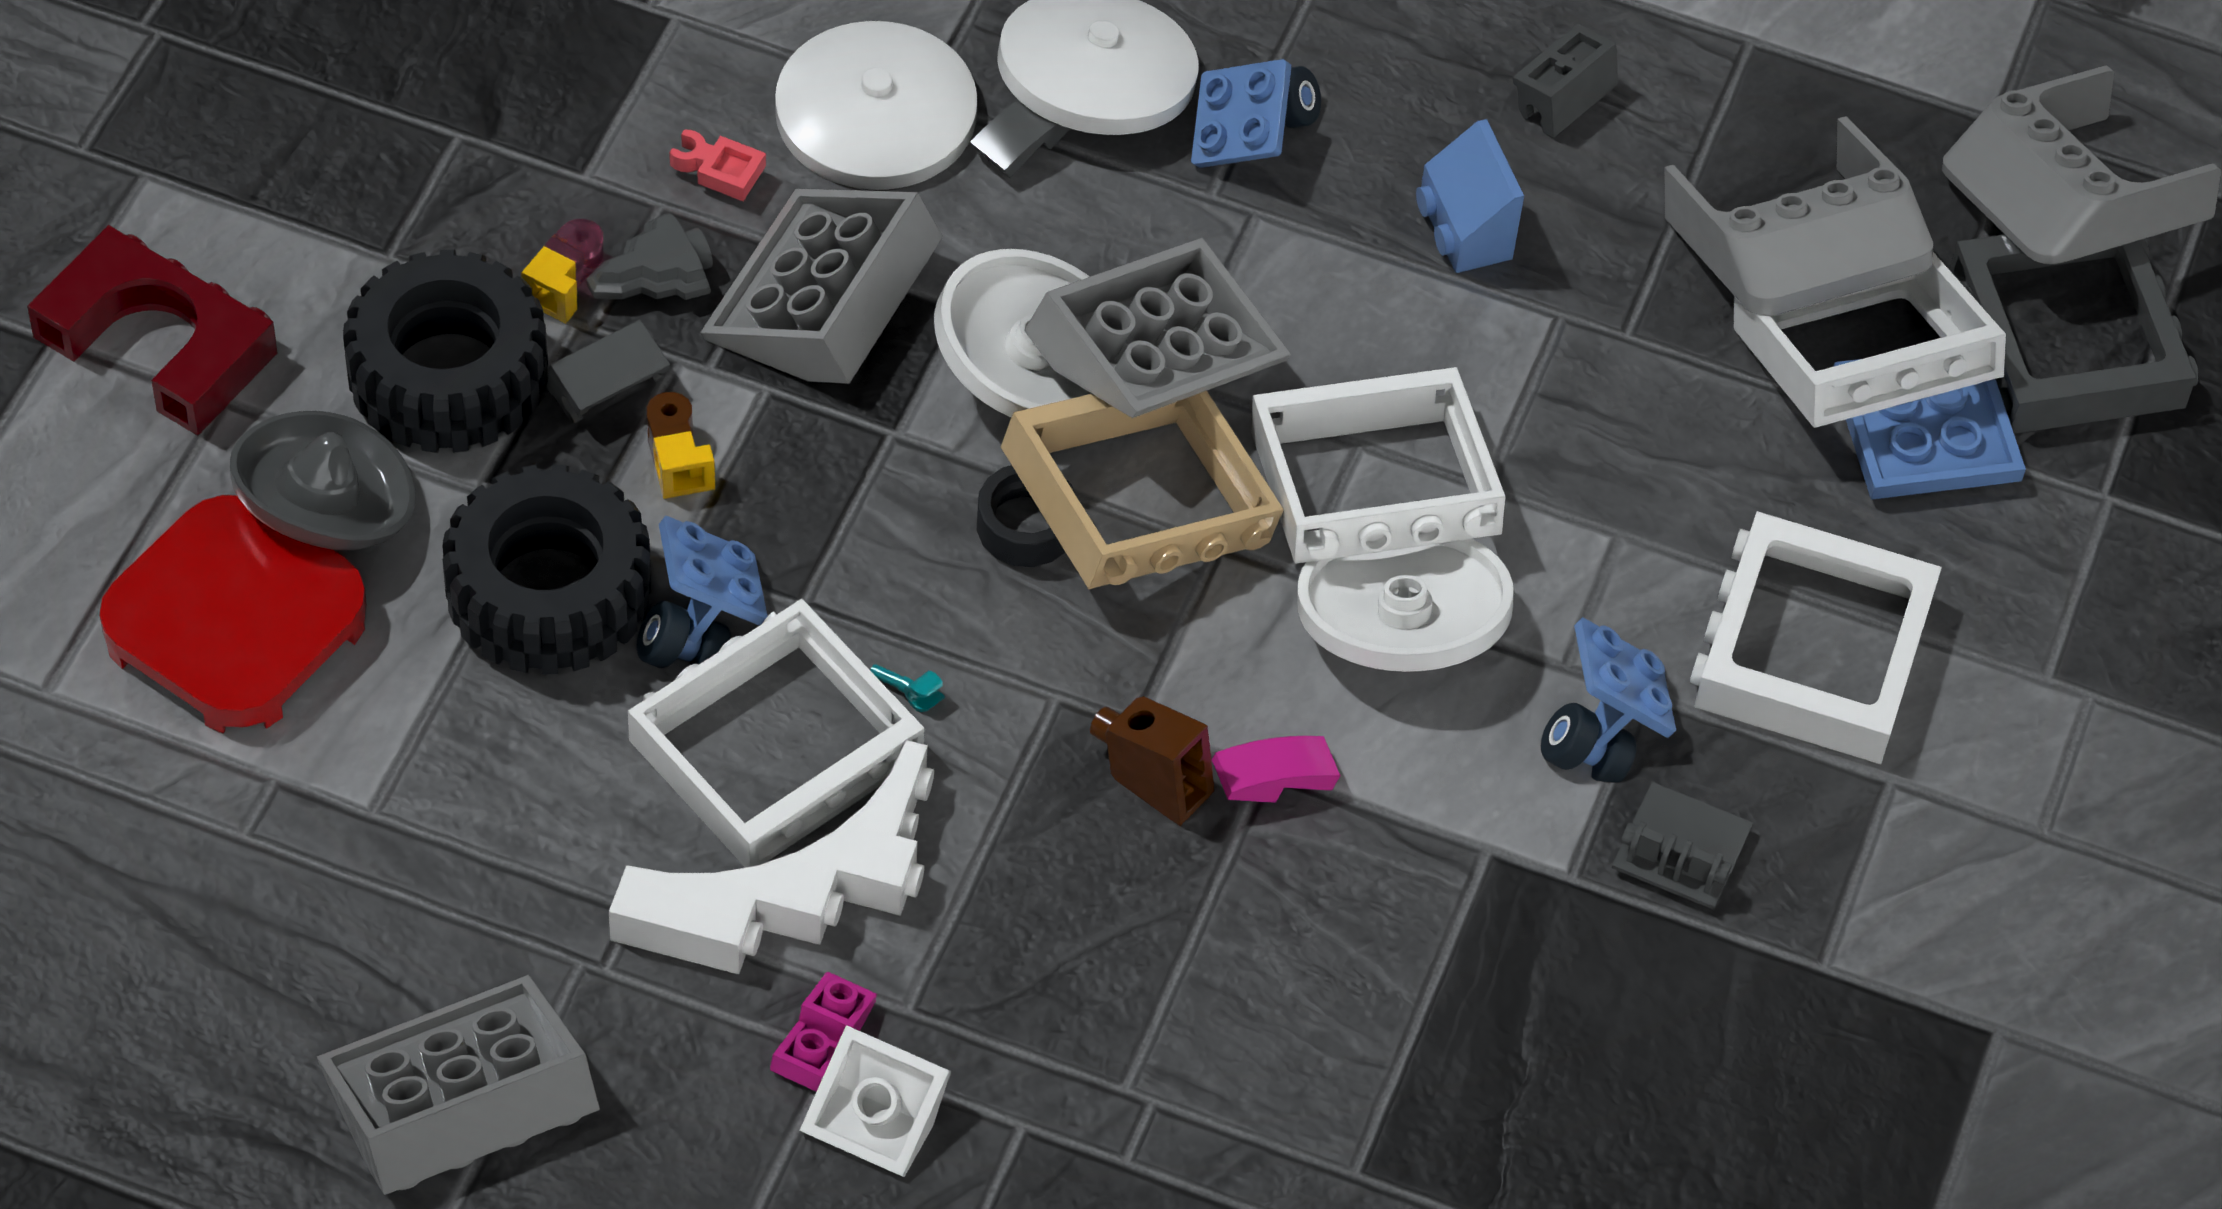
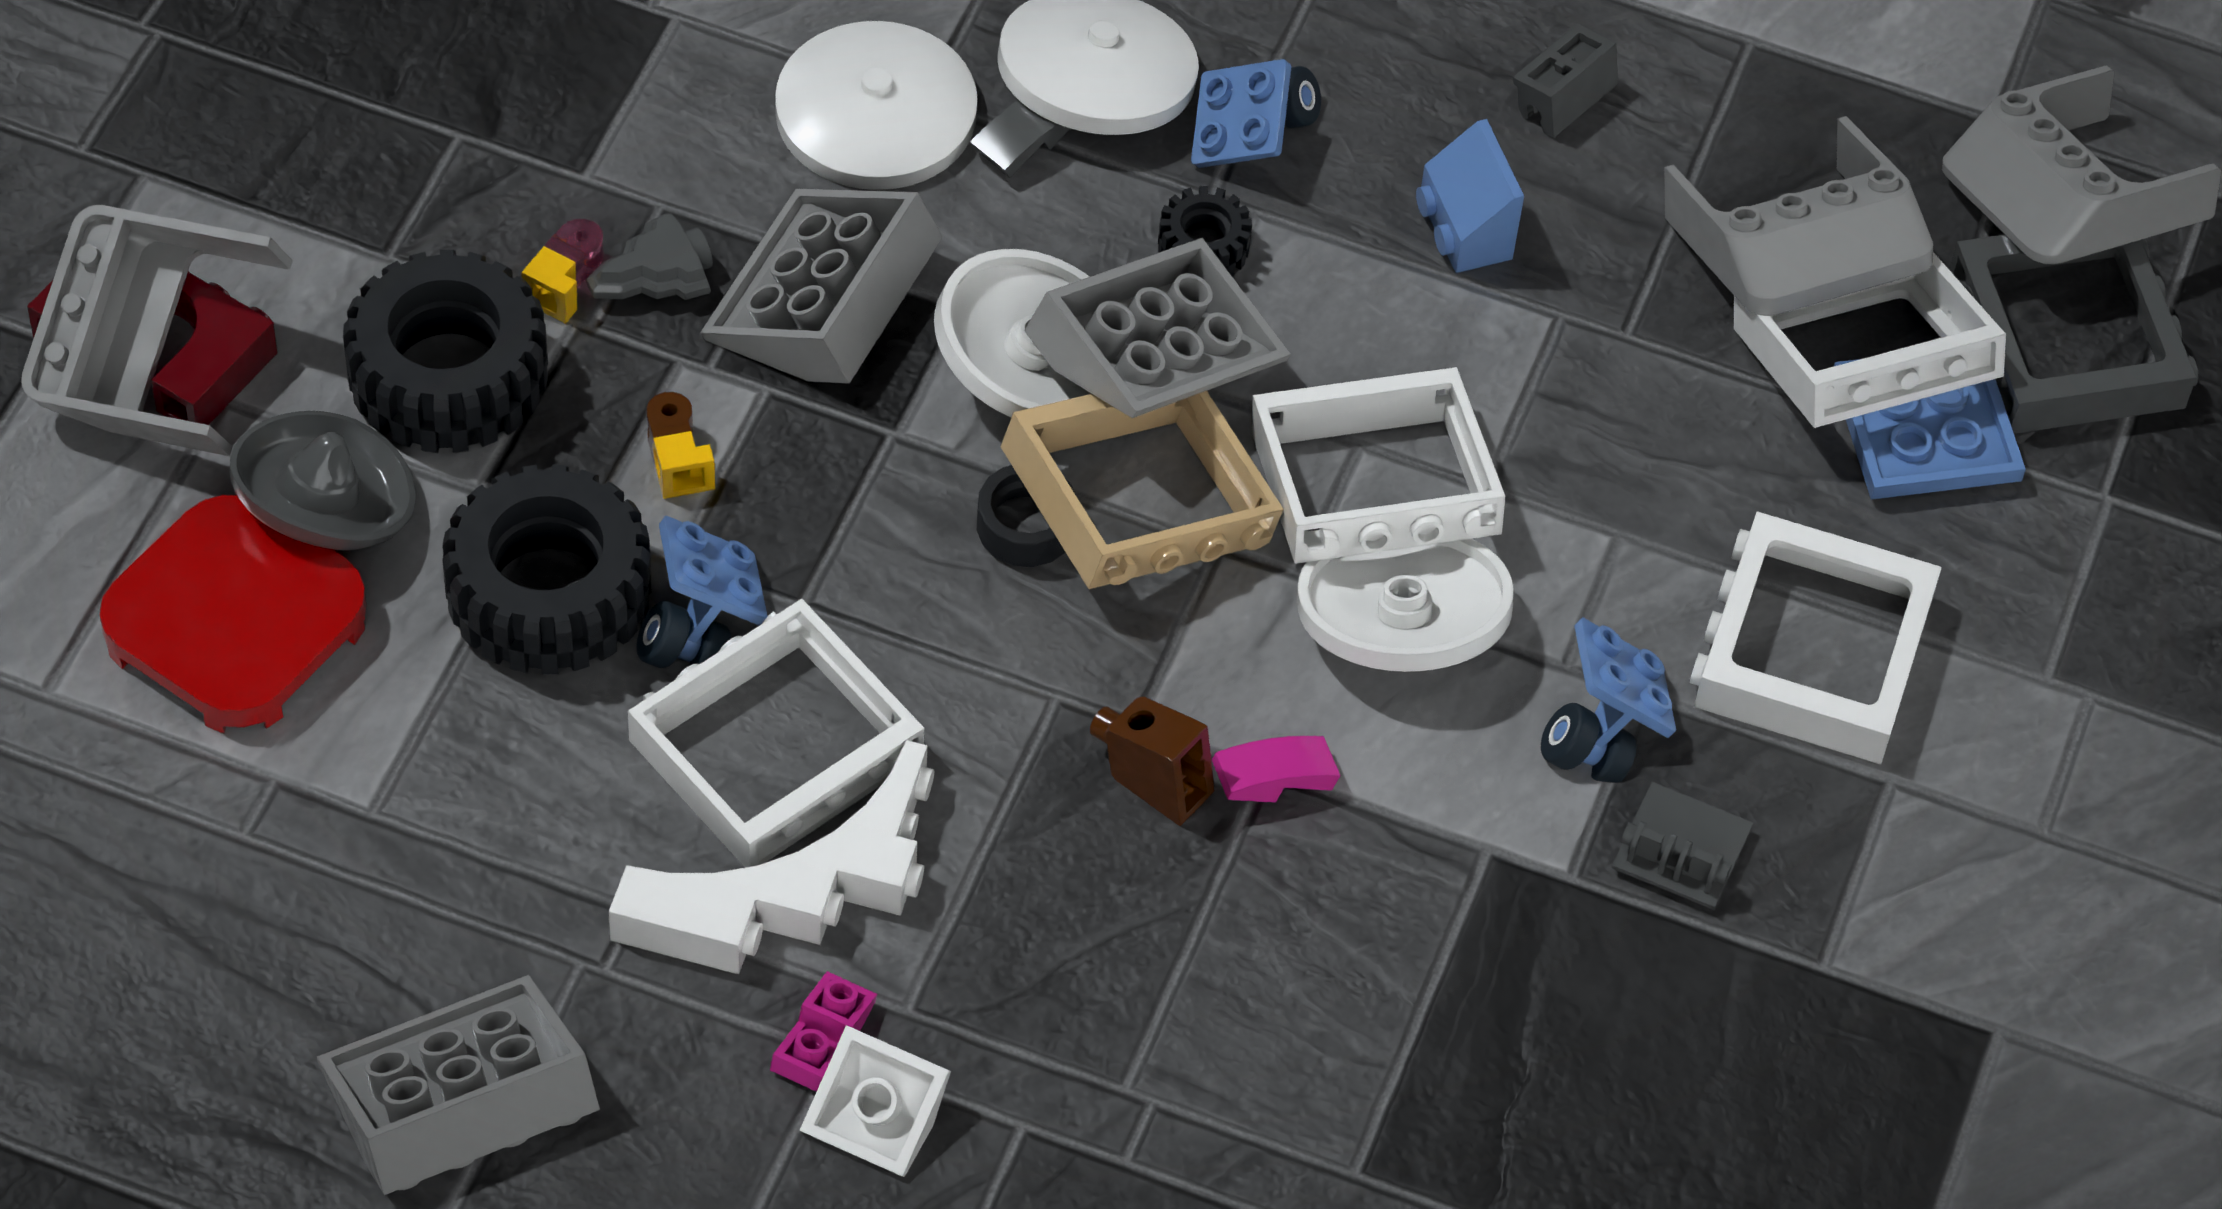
(114, 315): none -> light grey windscreen
(605, 369): dark grey hinge -> none
(722, 167): coral plate -> none
(921, 693): teal hand -> none
(1208, 212): none -> black tyre

